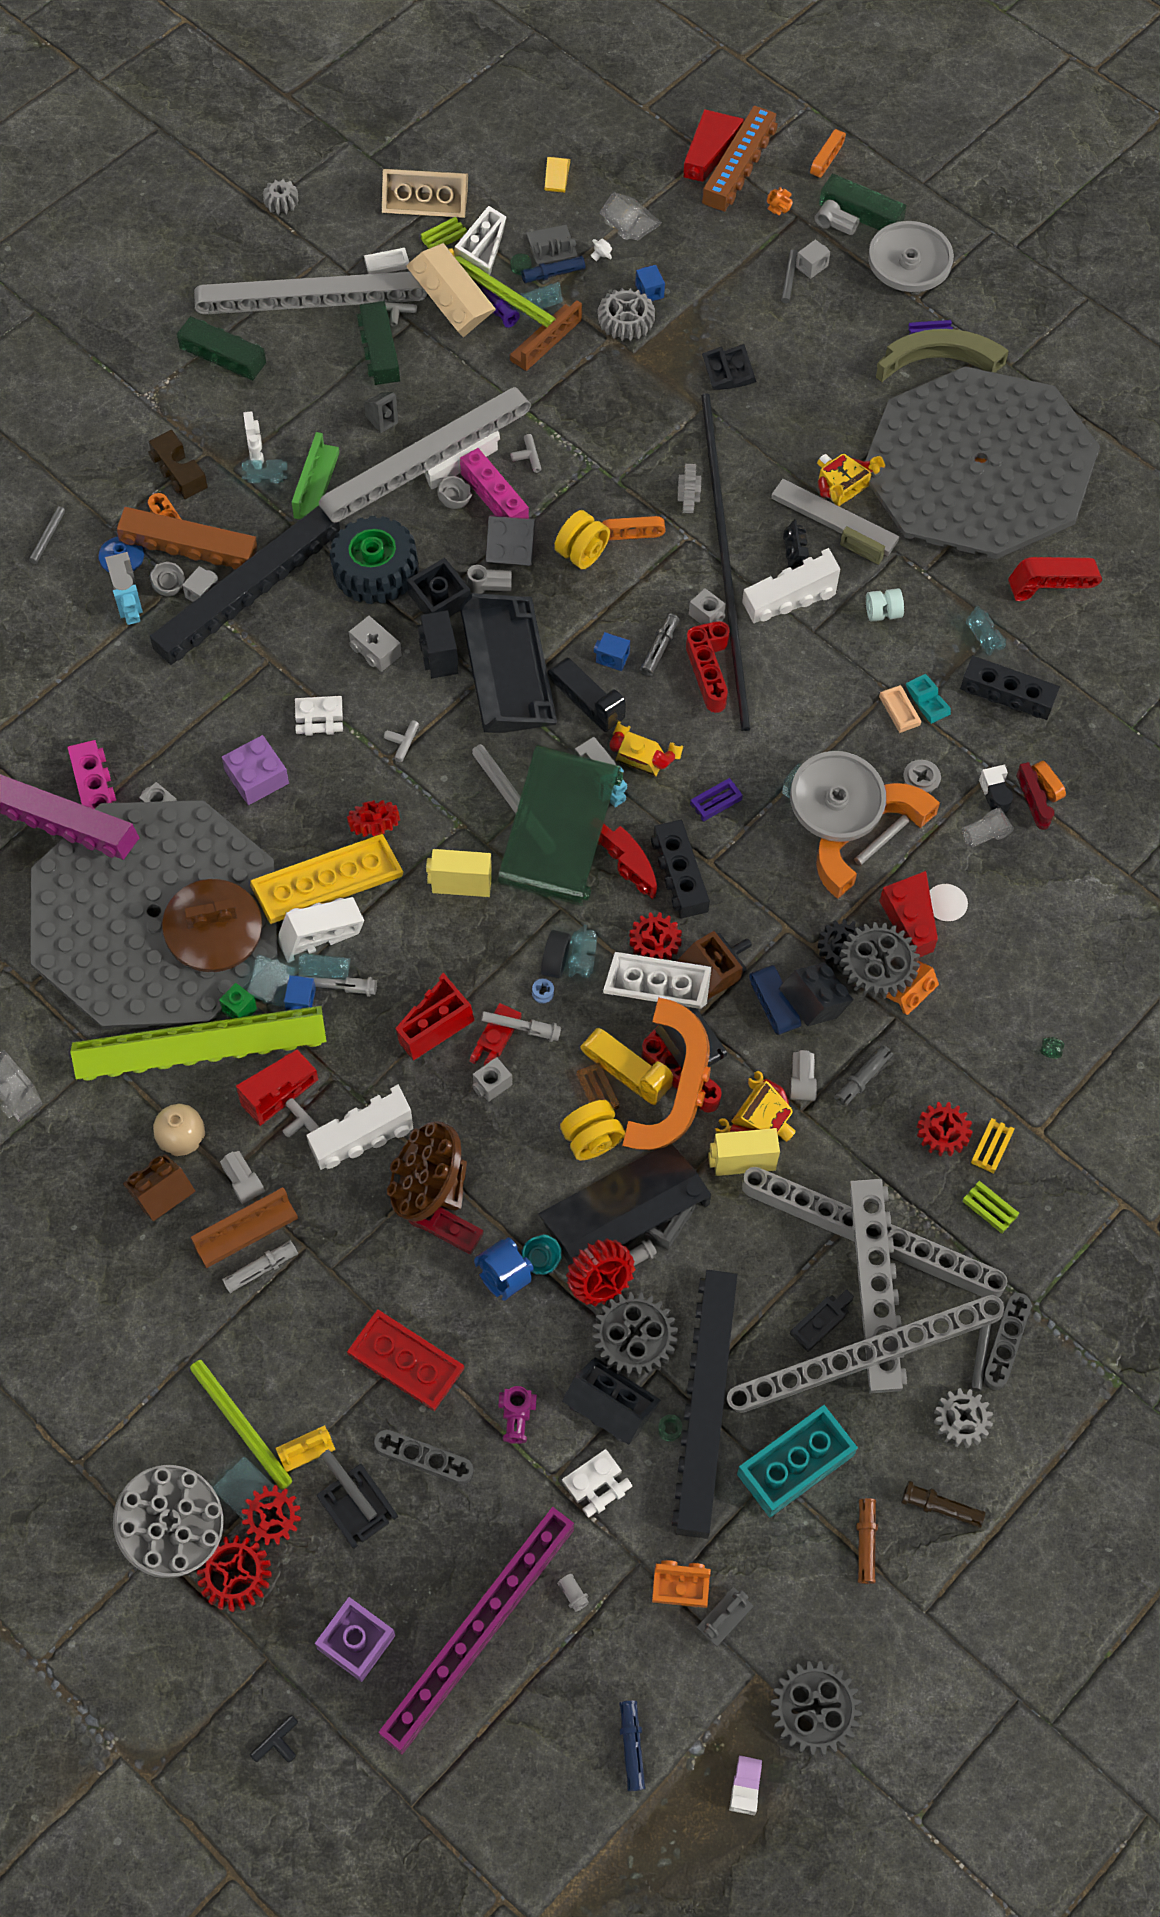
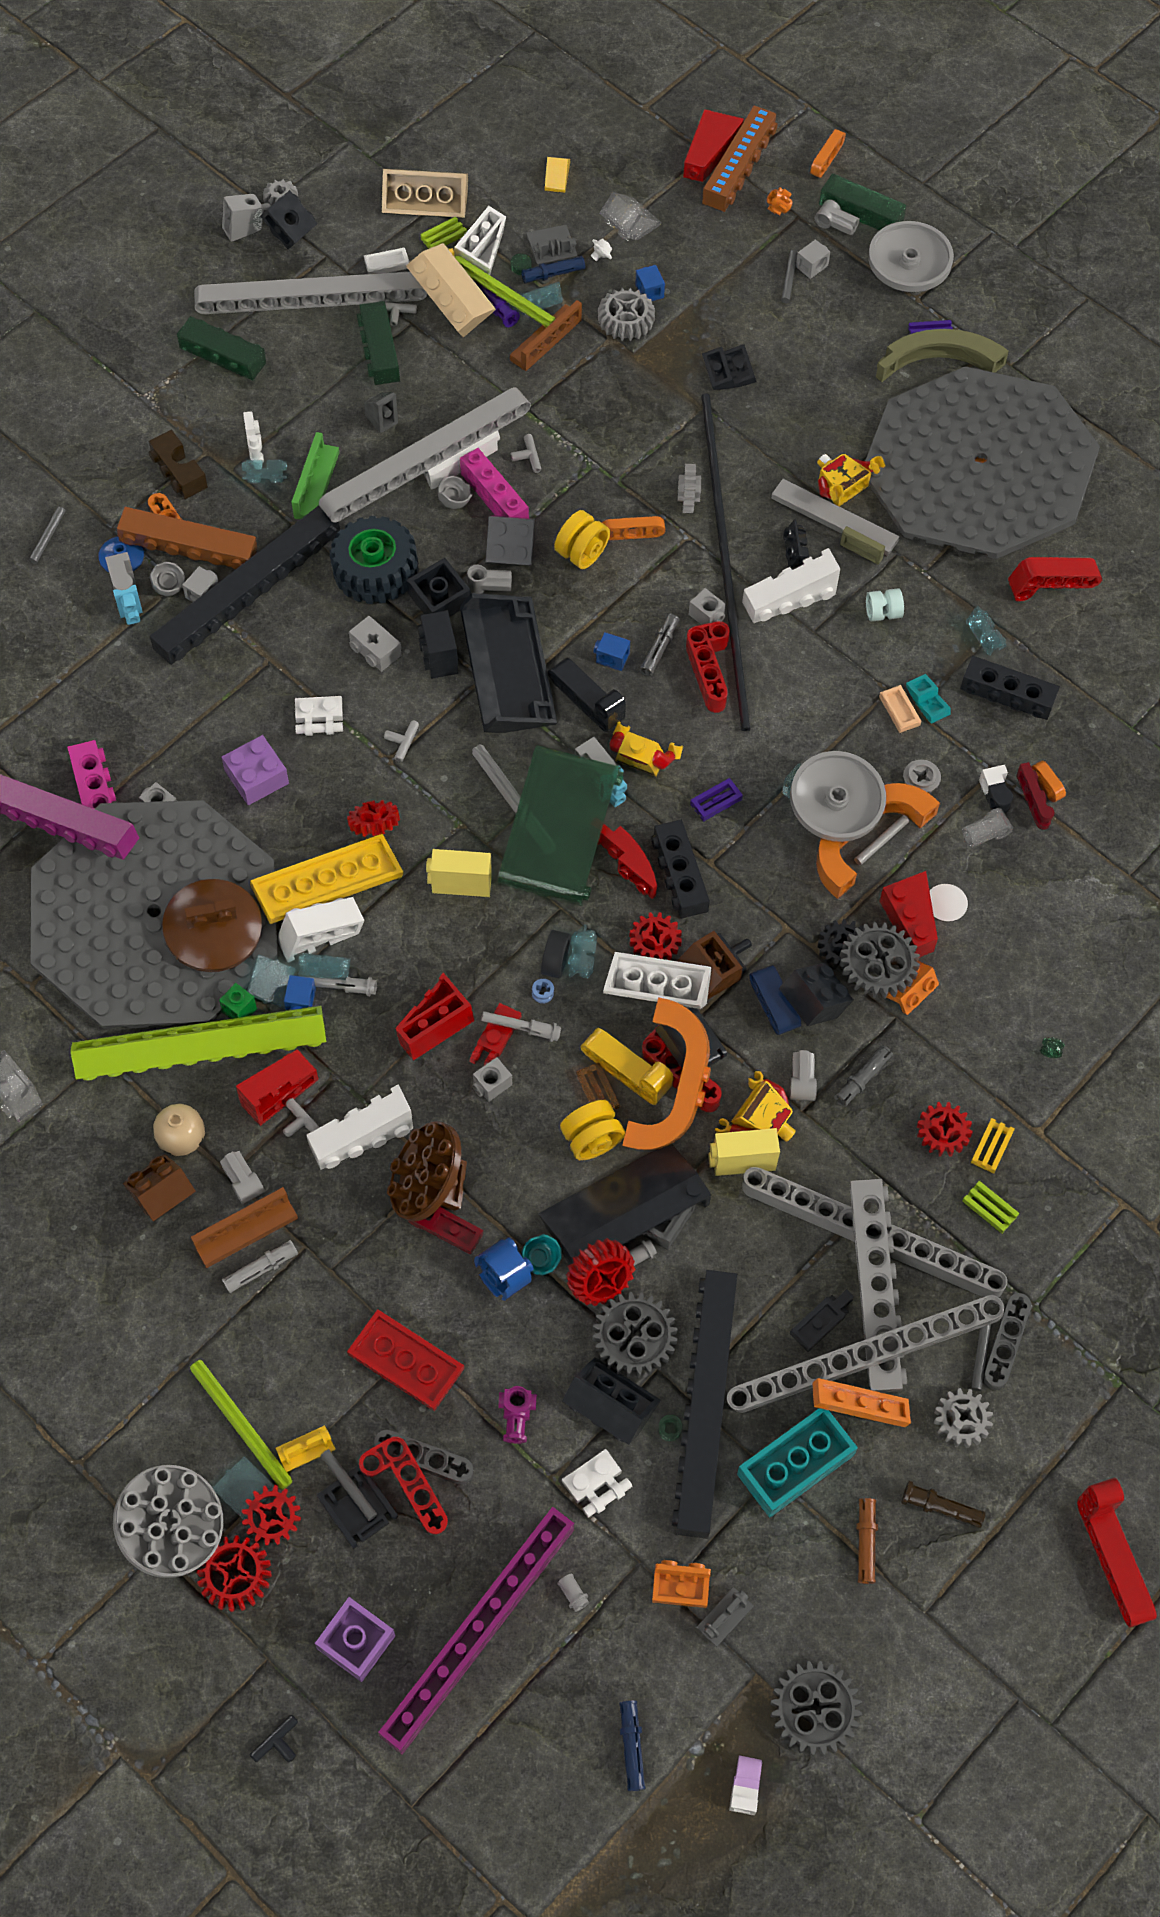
(242, 215): none -> light grey torso
(289, 207): none -> black brick
(409, 1487): none -> red beam
(861, 1402): none -> orange plate
(1098, 1513): none -> red beam

